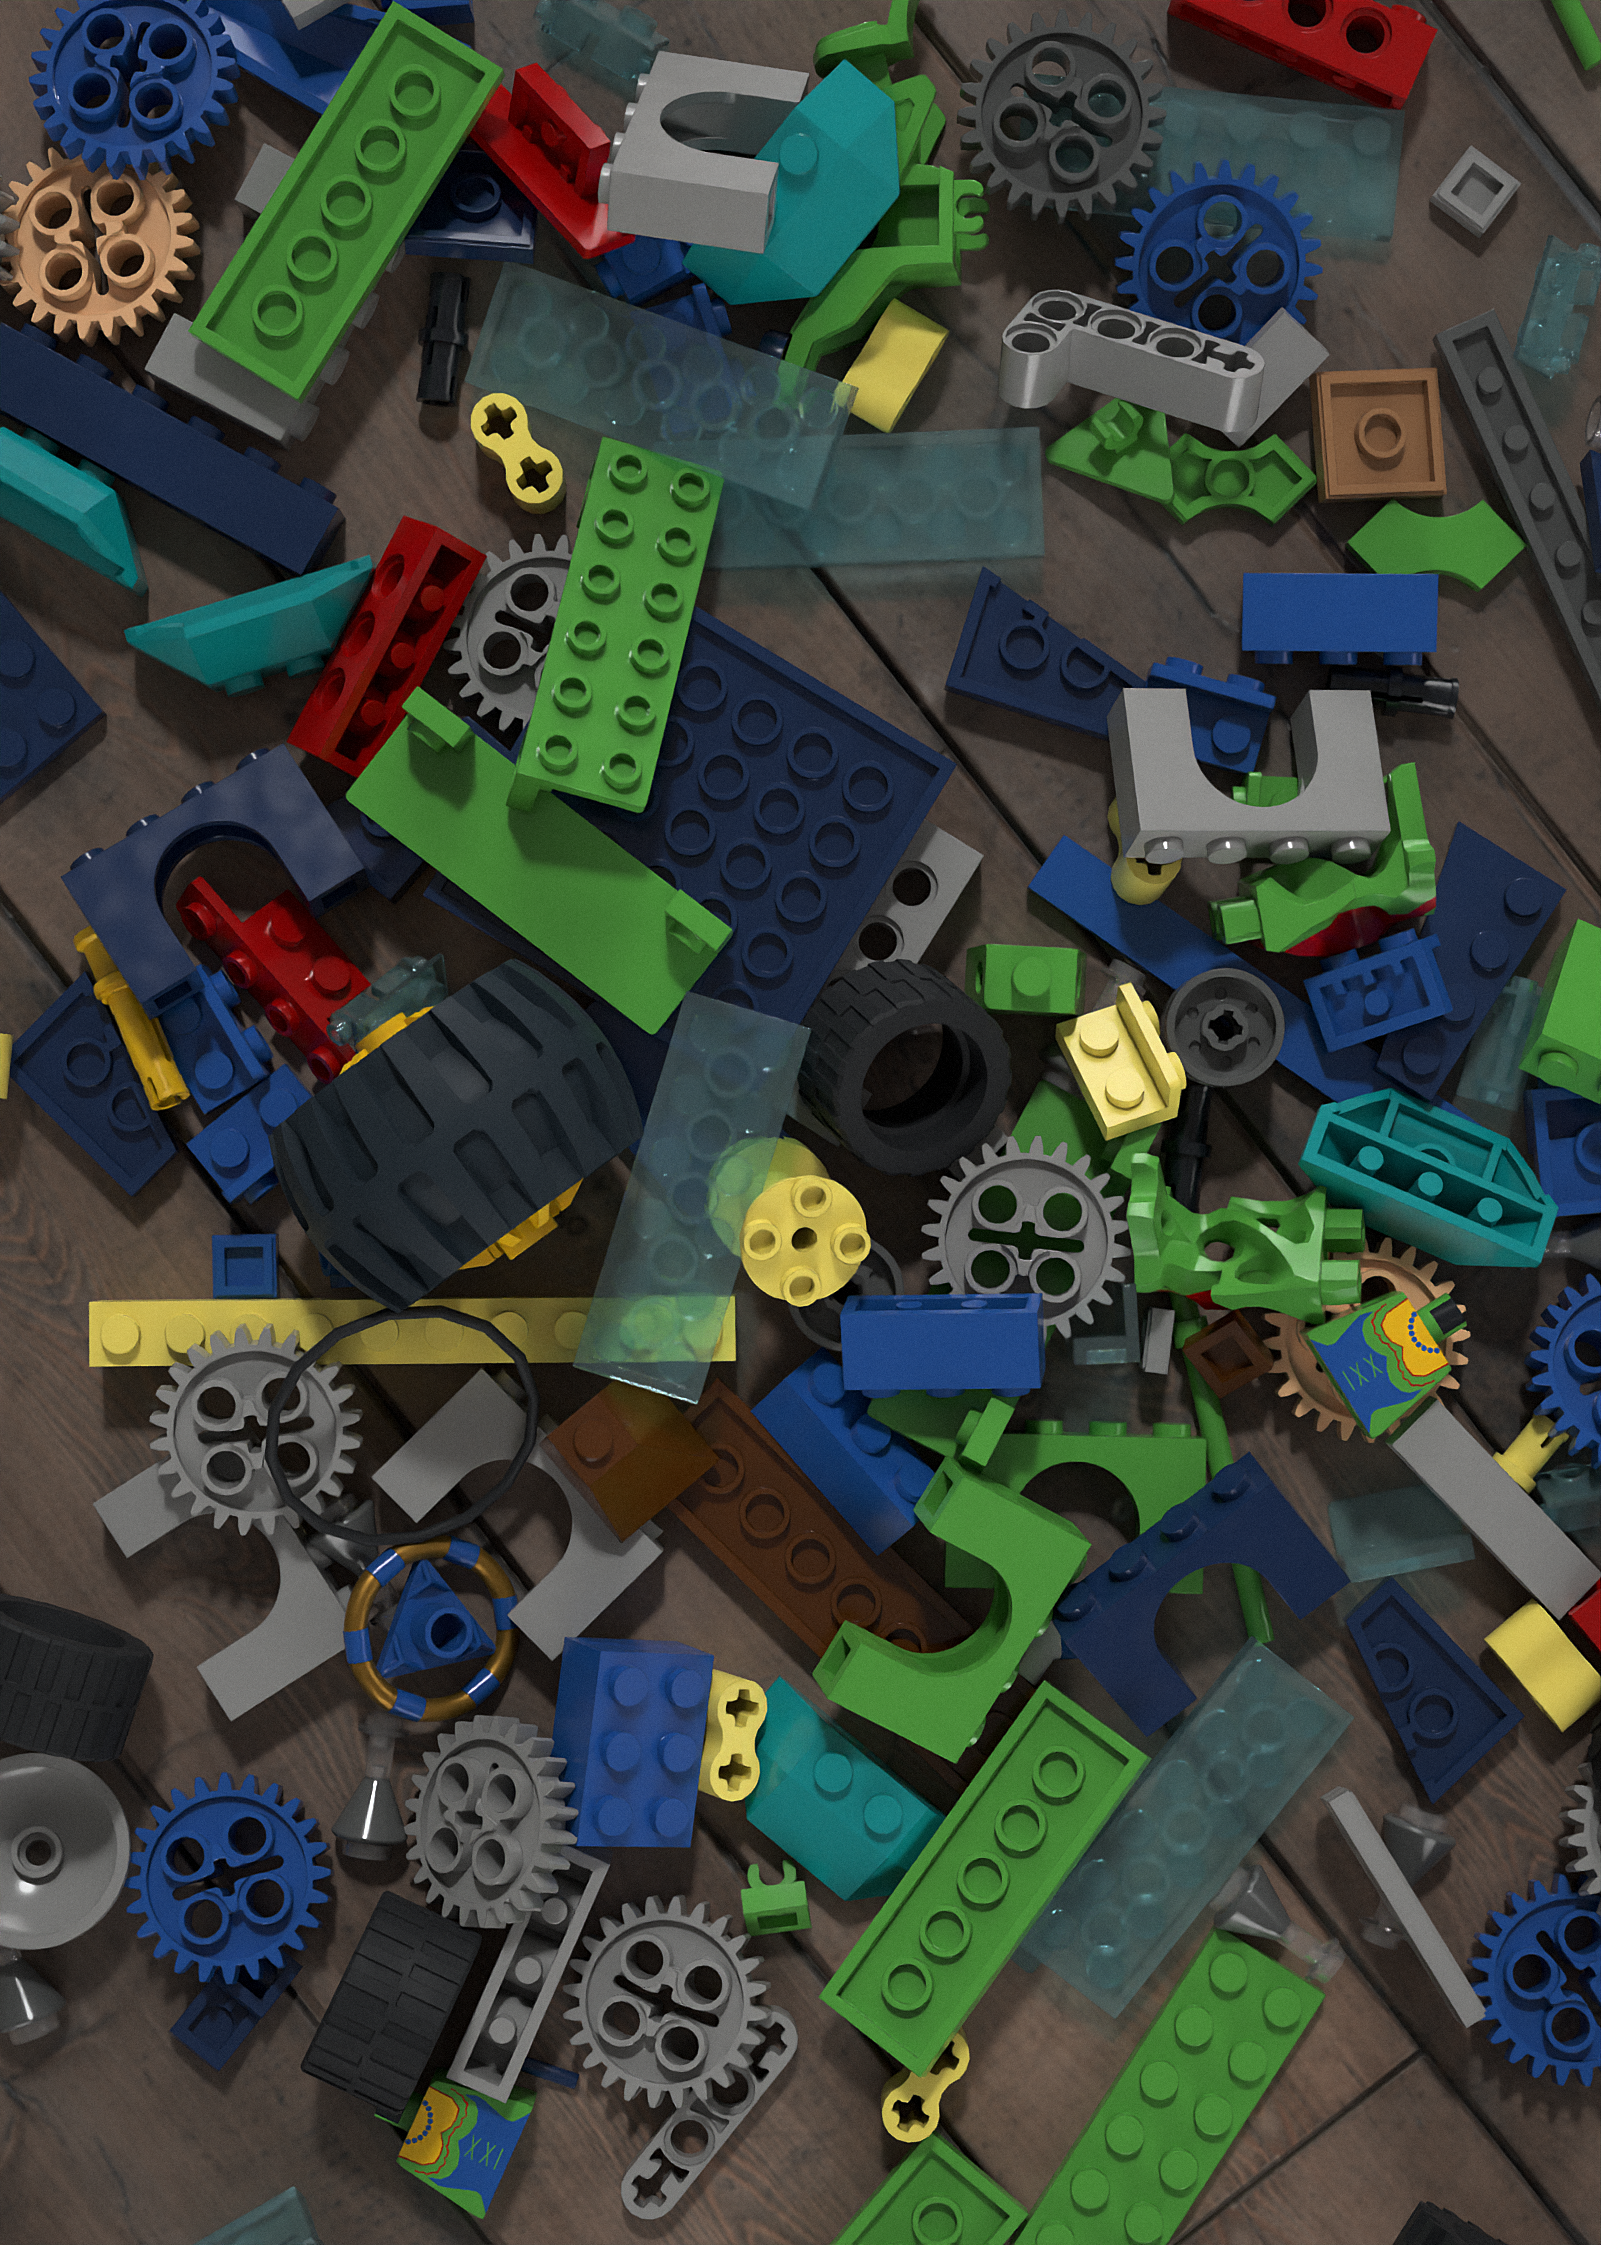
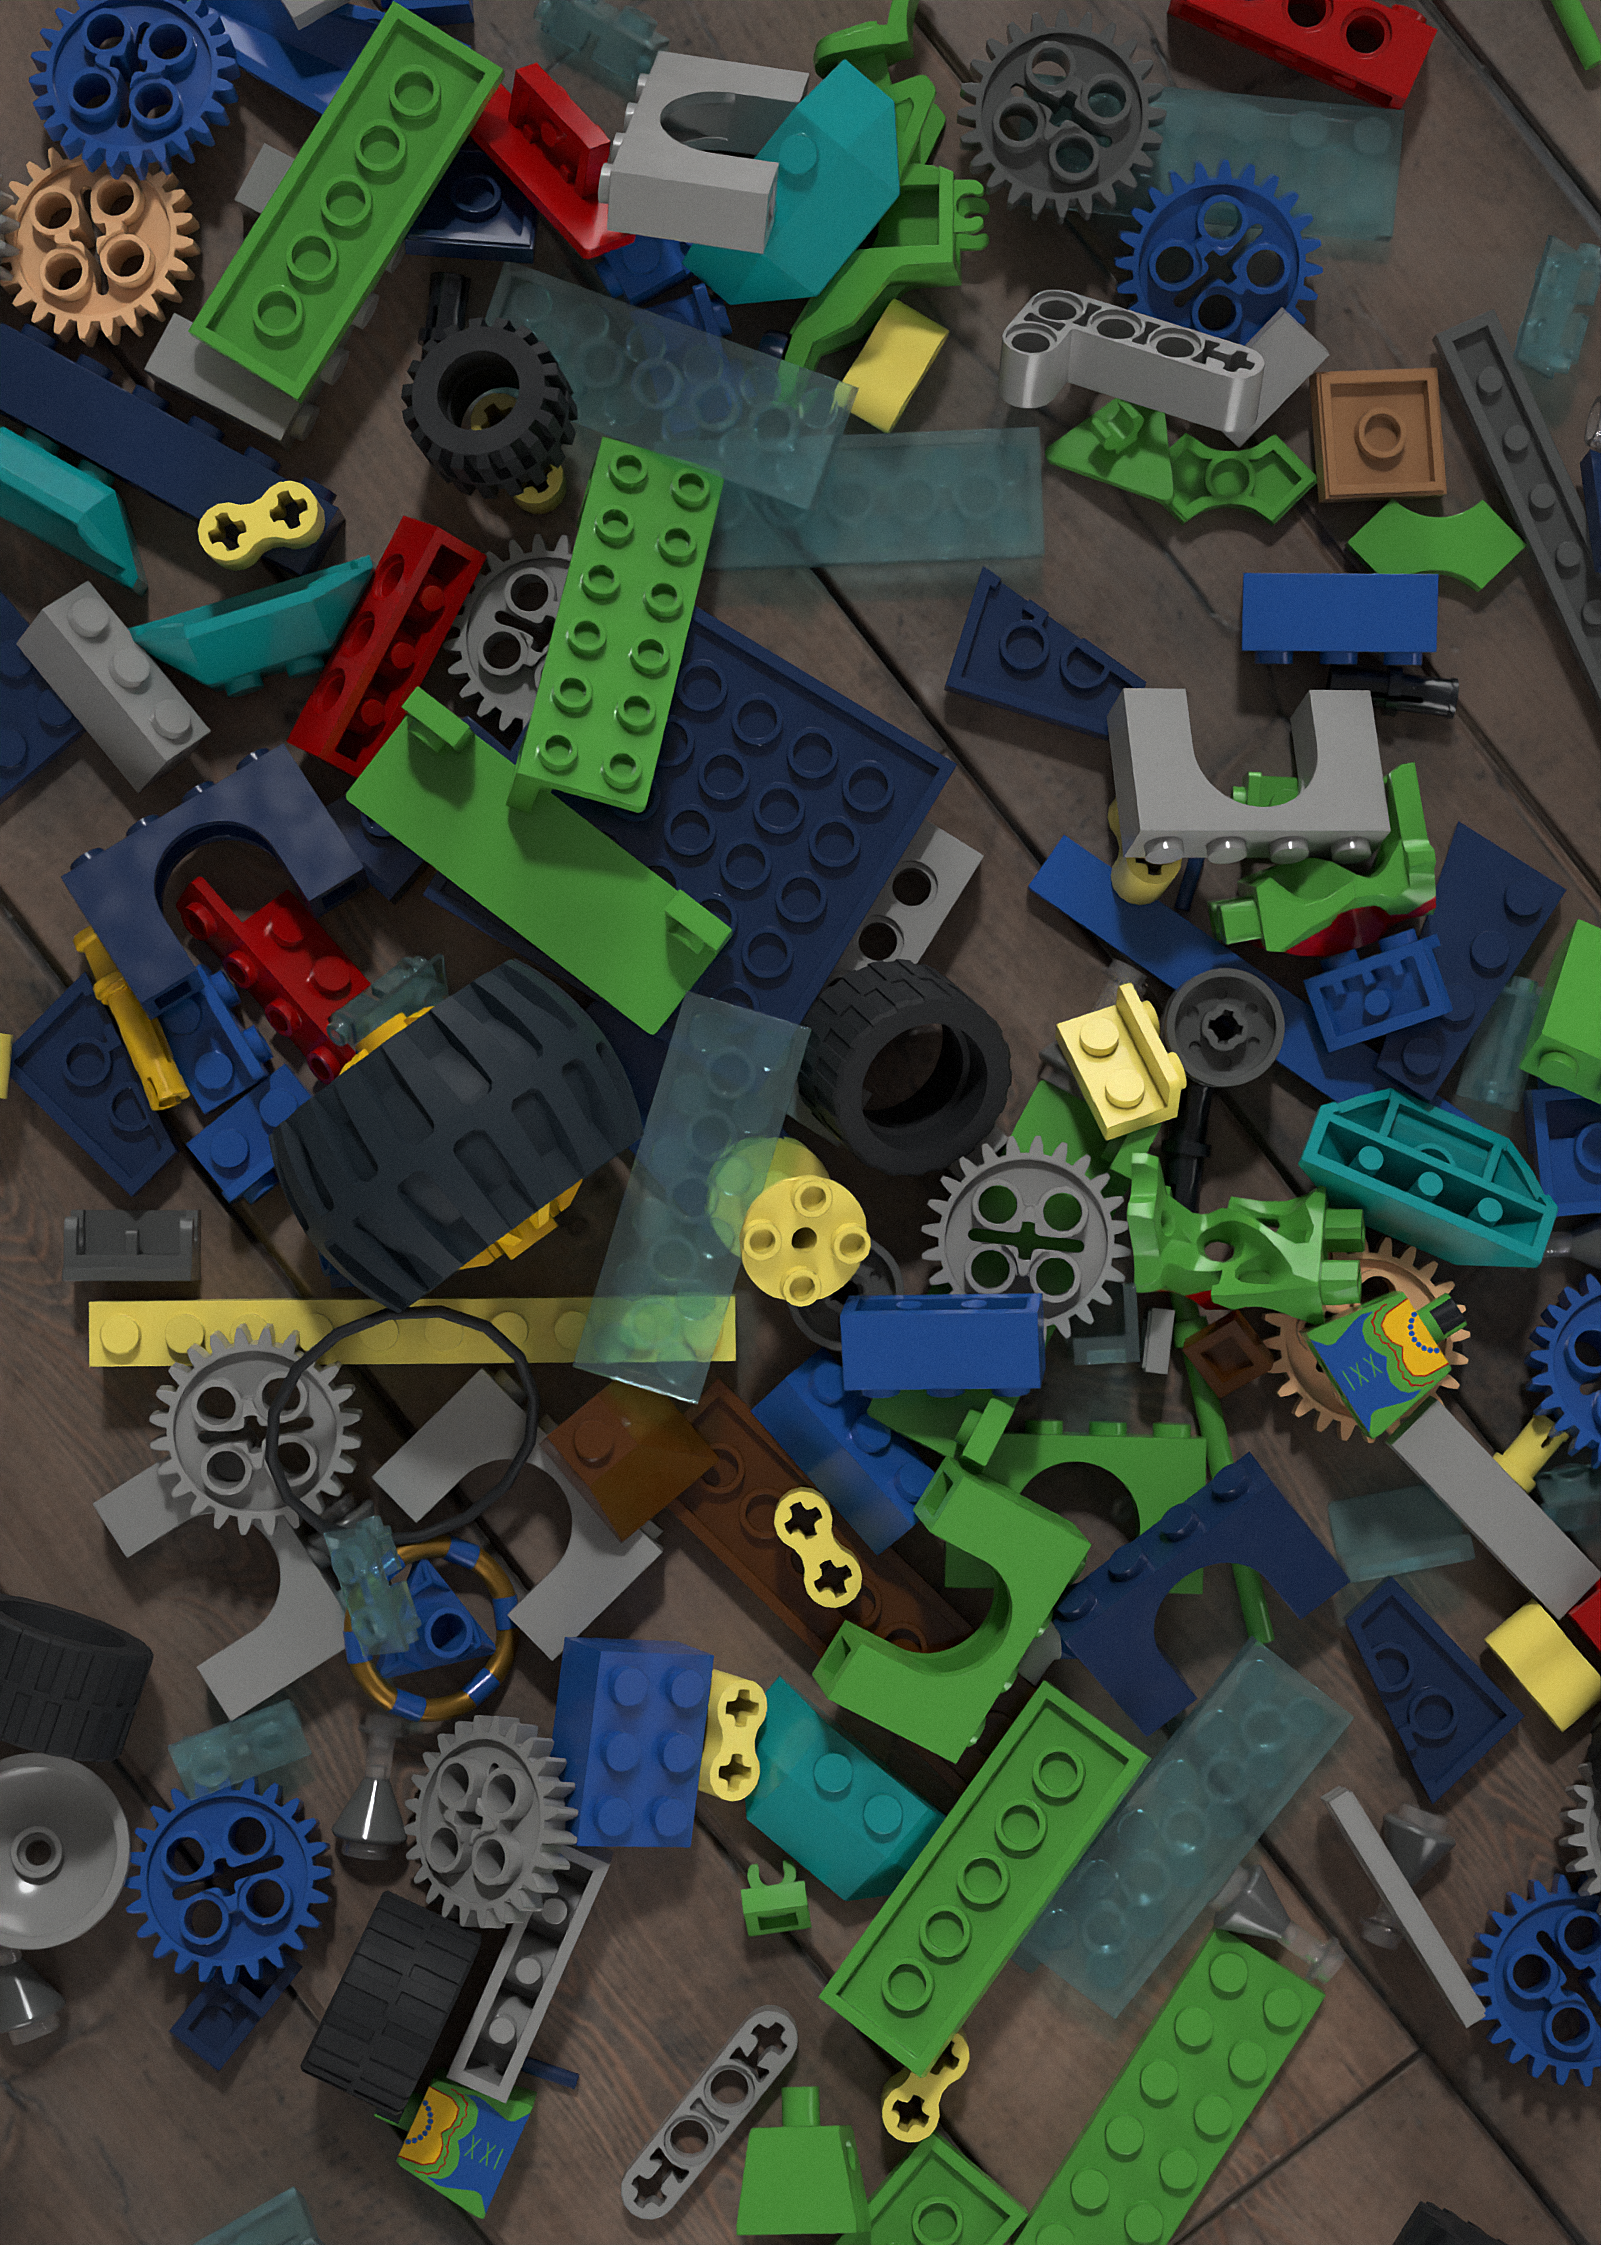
(112, 686): none -> light grey brick
(132, 1245): none -> dark grey hinge
(240, 1749): none -> clear light blue hinge
(245, 1266): blue tile -> none
(261, 525): none -> light yellow axle
(379, 1613): none -> clear light blue hinge
(460, 372): none -> black tyre
(648, 2056): light grey gear -> none
(802, 2174): none -> bright green torso
(818, 1547): none -> light yellow axle
(1027, 980): bright green torso -> none
(1189, 884): none -> dark blue piece
(1223, 716): blue bracket -> none
(1475, 191): light grey tile -> none

